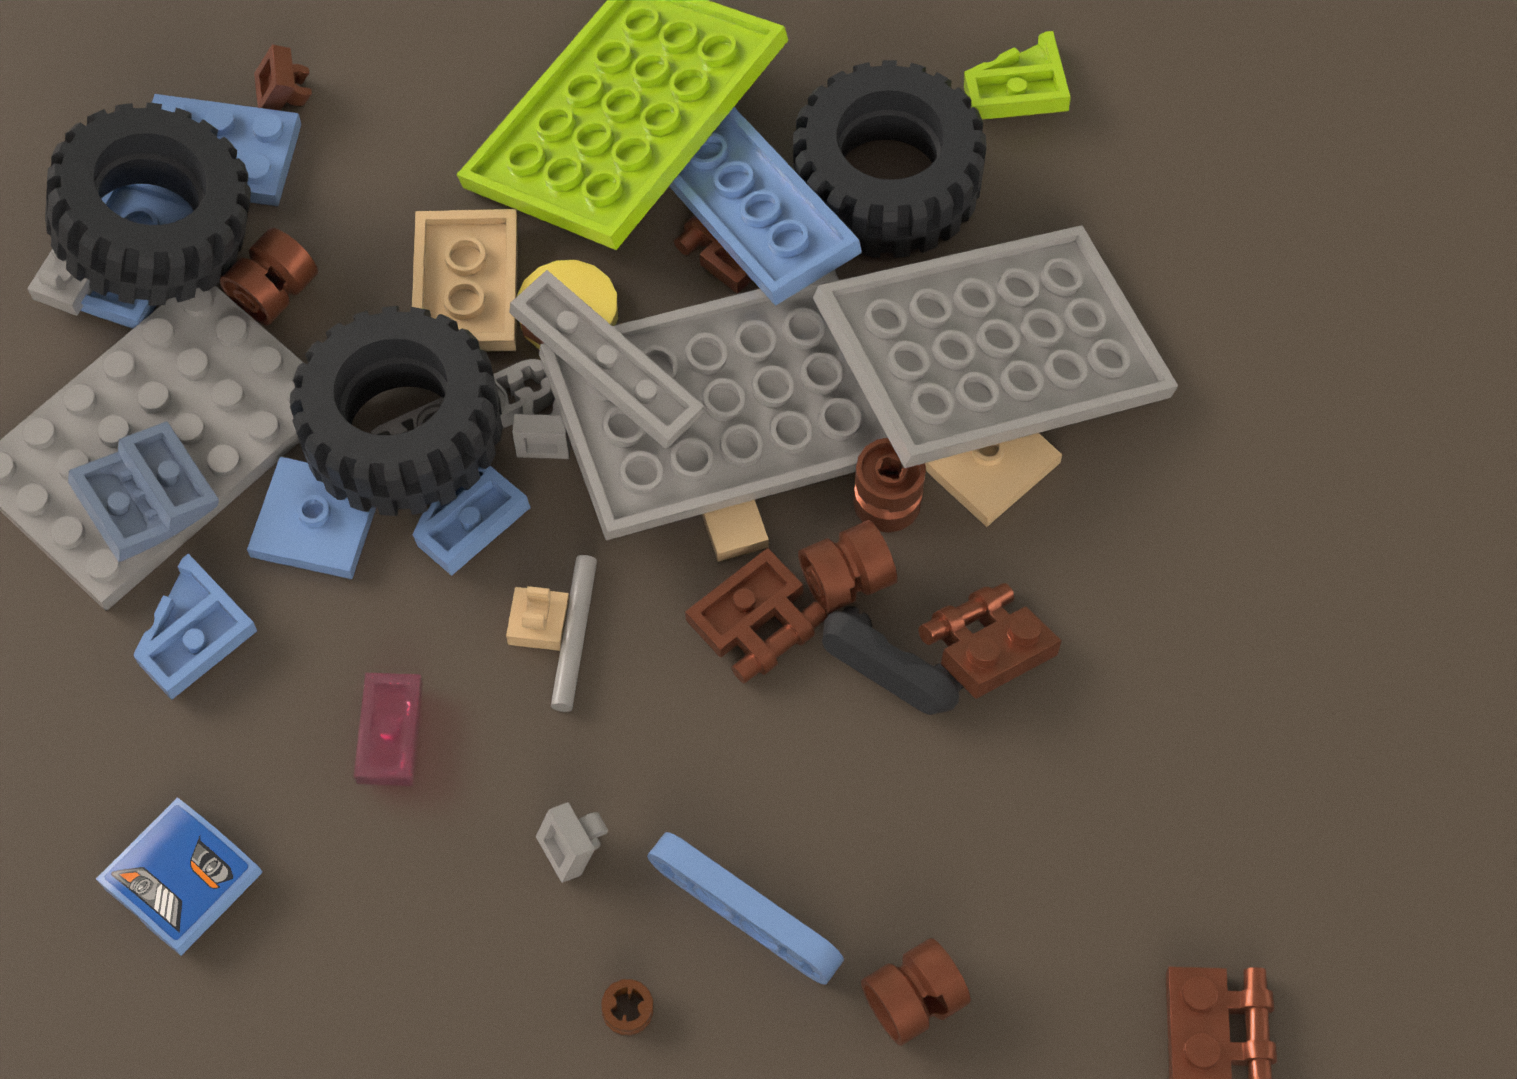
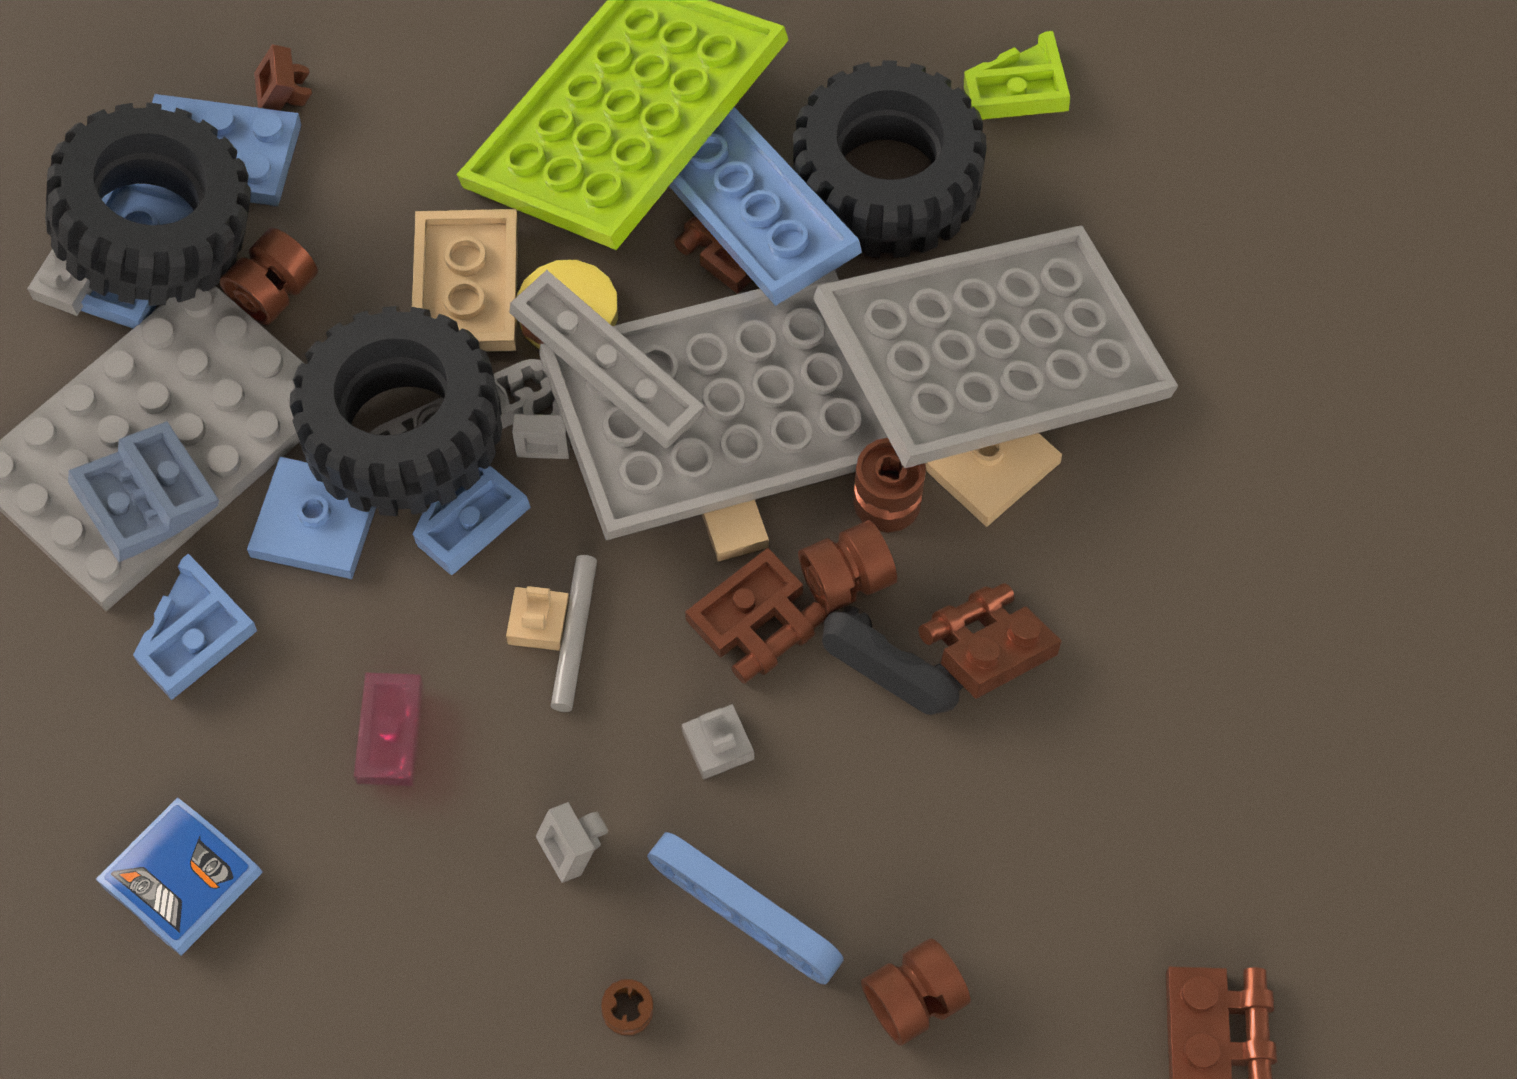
(717, 741): none -> light grey tile

